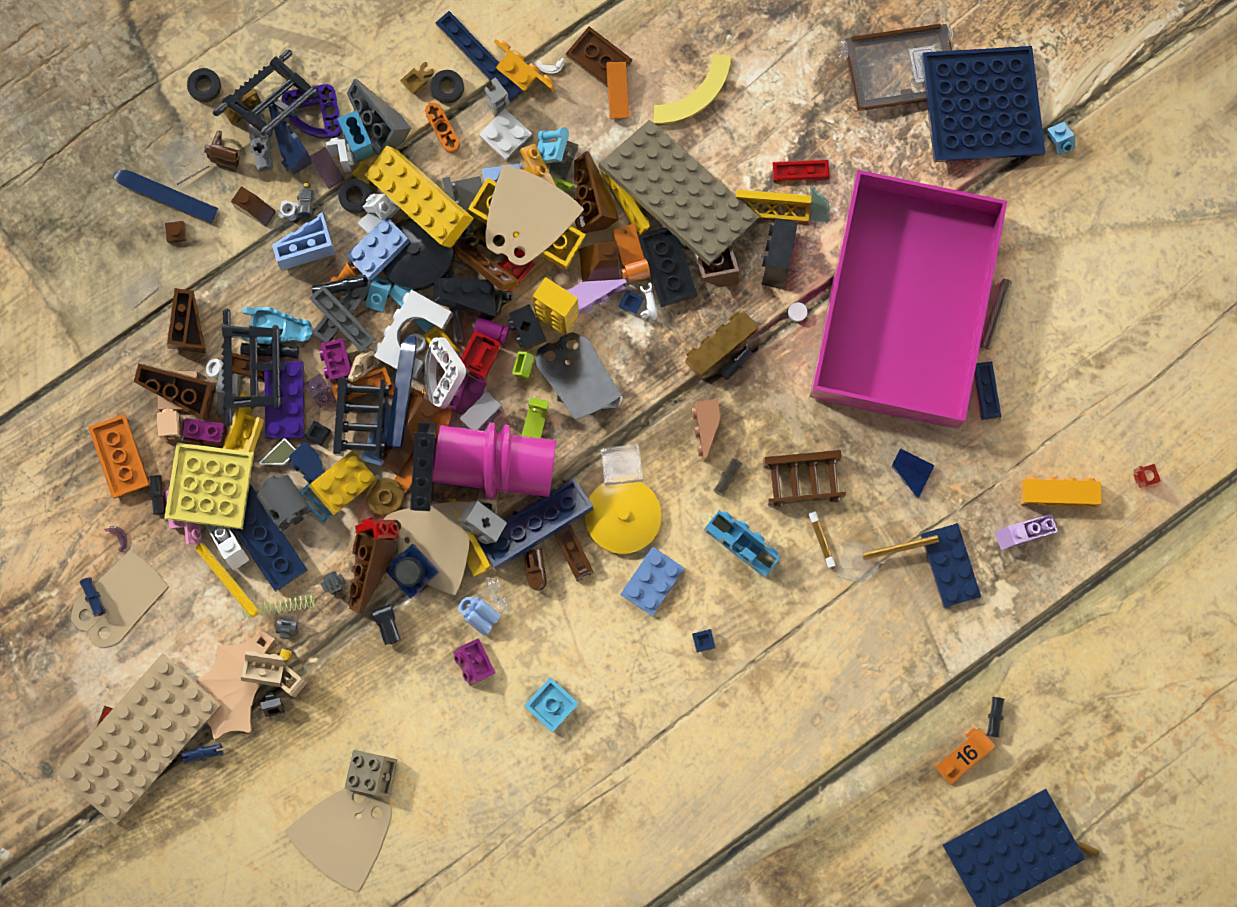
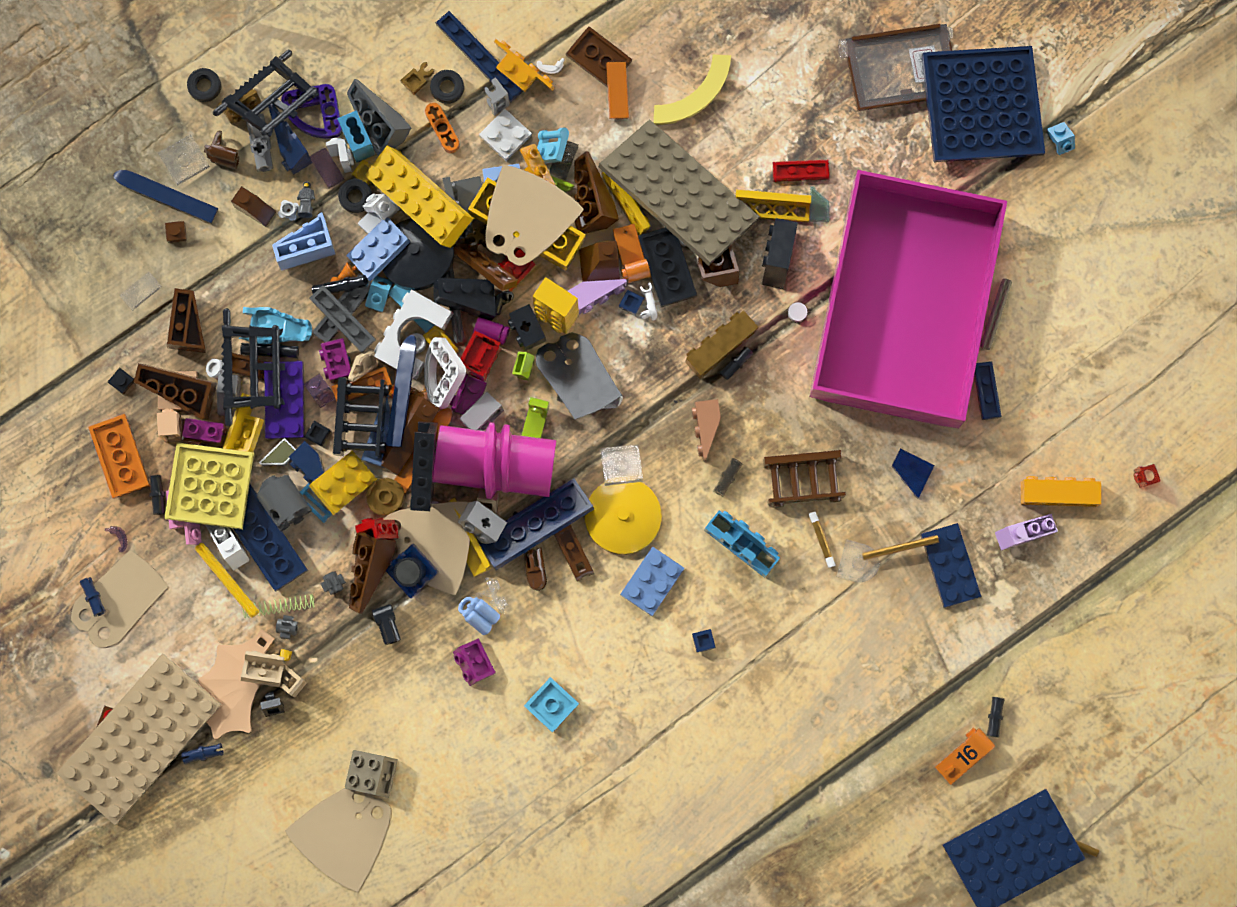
(121, 381): none -> black plate

